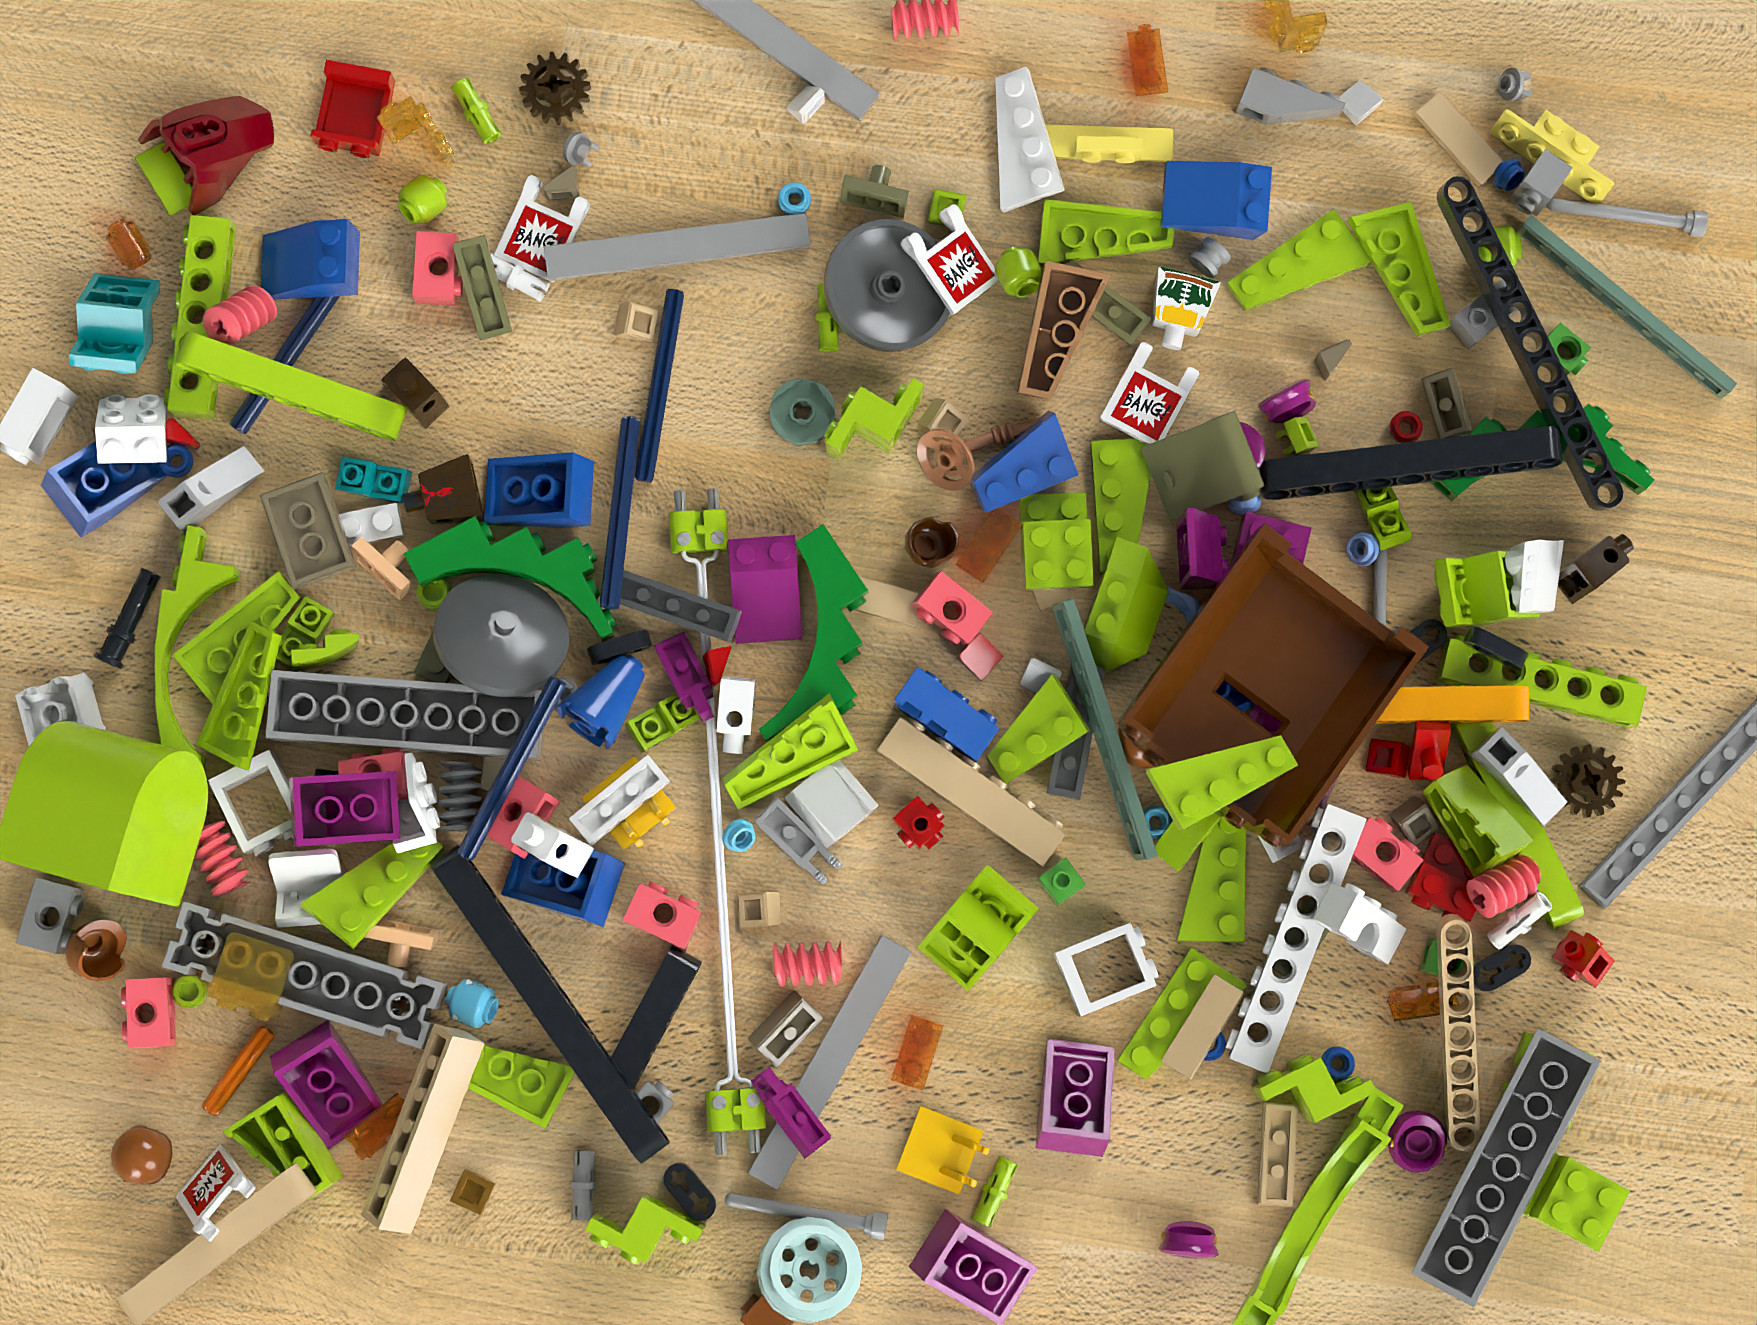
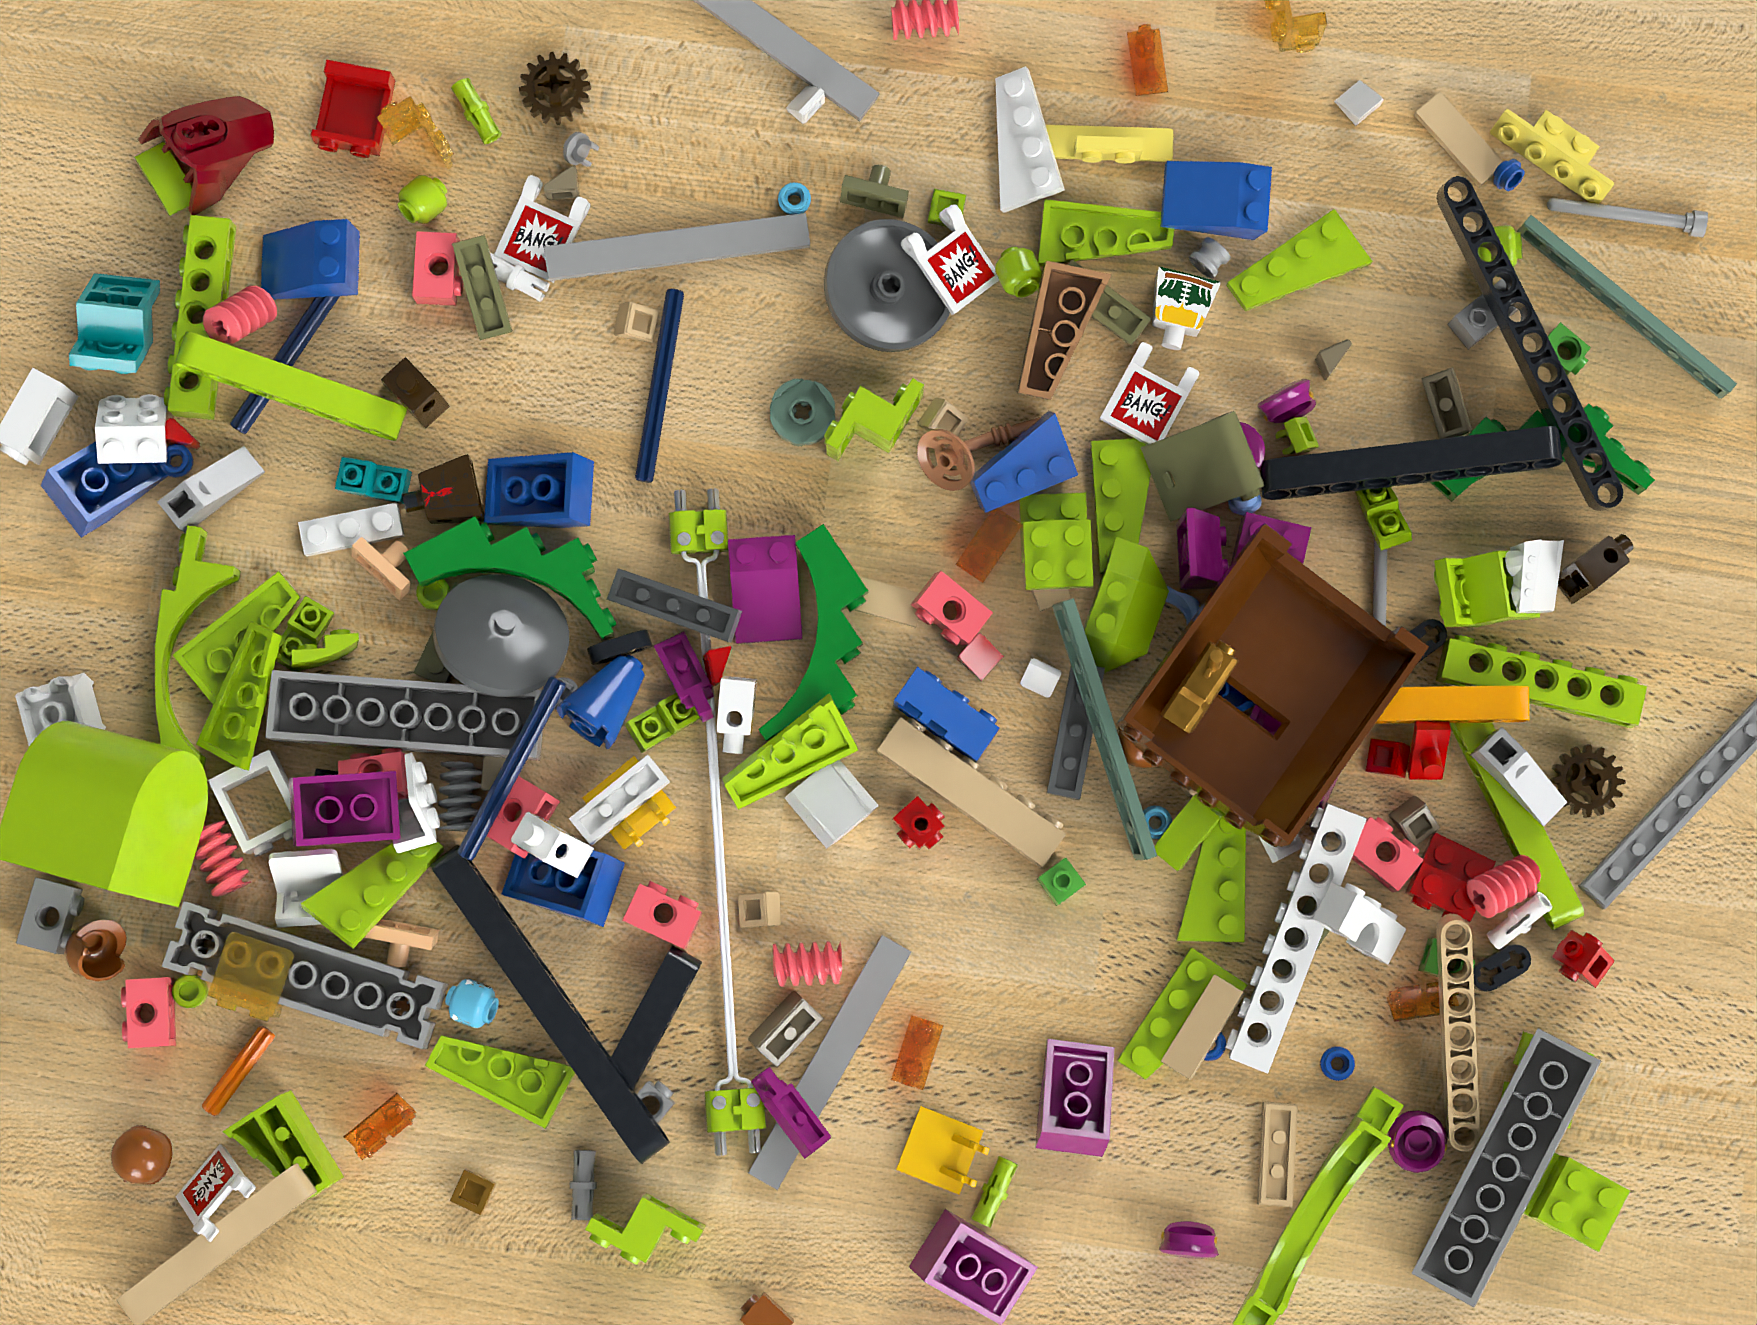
(121, 633): black pin -> none
(128, 244): clear orange brick -> none
(308, 531): dark tan tile -> none
(325, 1082): magenta slope -> none
(422, 1129): brick -> none
(619, 513): dark blue axle -> none
(696, 1186): black beam -> none
(739, 835): medium azure plate -> none
(794, 838): light grey hinge -> none
(826, 325): lime pin -> none
(845, 1274): light aqua wheel -> none
(873, 1224): light grey piece -> none
(931, 542): reddish brown hair -> none
(977, 927): lime bracket -> none
(1038, 732): lime wing -> none
(1074, 984): white window -> none
(1200, 686): none -> pearl gold piece
(1214, 780): lime wing -> none
(1281, 101): light grey slope -> none
(1313, 1087): lime bracket -> none
(1355, 548): light blue plate -> none
(1401, 259): lime wing -> none
(1409, 418): red plate -> none
(1475, 820): lime wedge -> none
(1495, 648): black beam -> none
(1512, 84): light grey plate -> none
(1540, 183): light grey brick -> none

